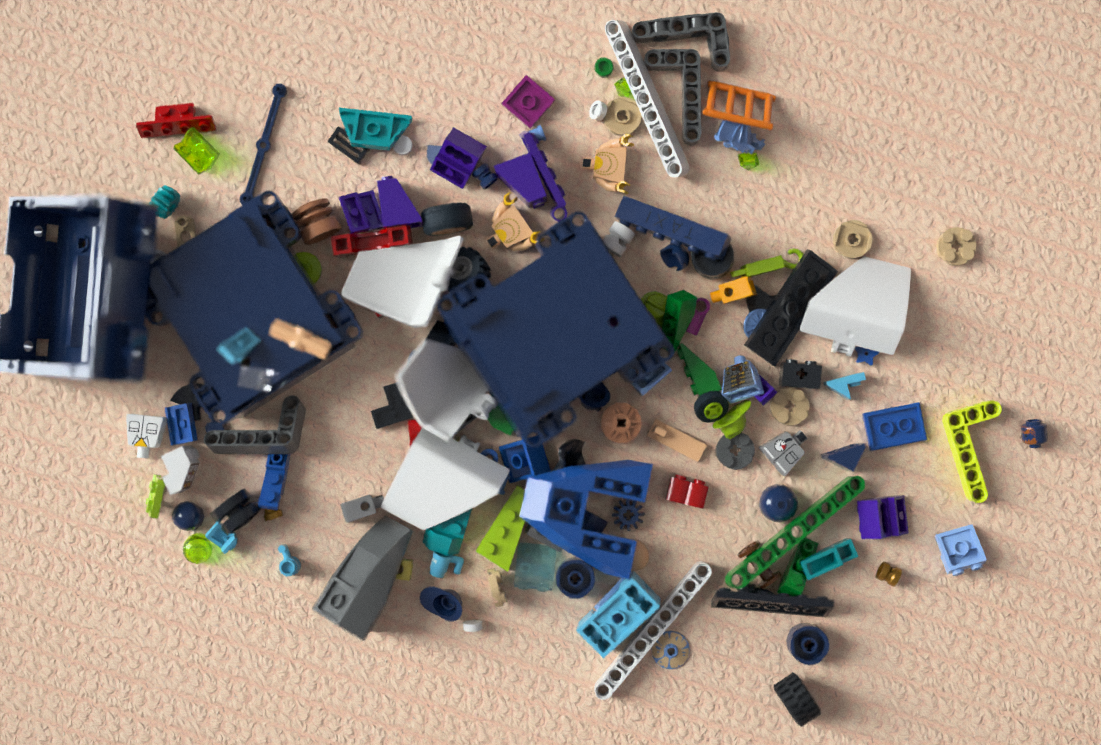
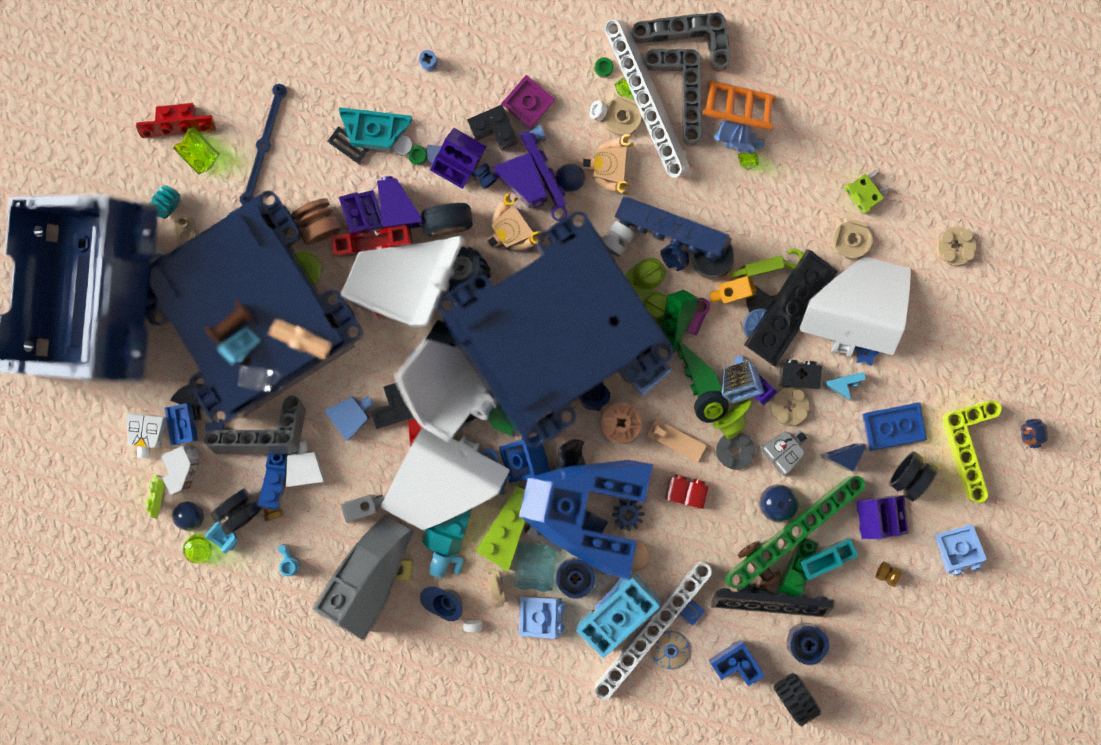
(230, 323): none -> reddish brown hose
(304, 467): none -> white torso
(350, 415): none -> medium blue torso
(417, 155): none -> green tile
(422, 59): none -> medium blue bush
(494, 122): none -> black brick
(541, 617): none -> light blue plate
(570, 177): none -> dark blue hair
(646, 275): none -> lime piece
(692, 612): none -> blue tile
(736, 658): none -> blue brick
(863, 194): none -> lime piece
(913, 476): none -> black wheel

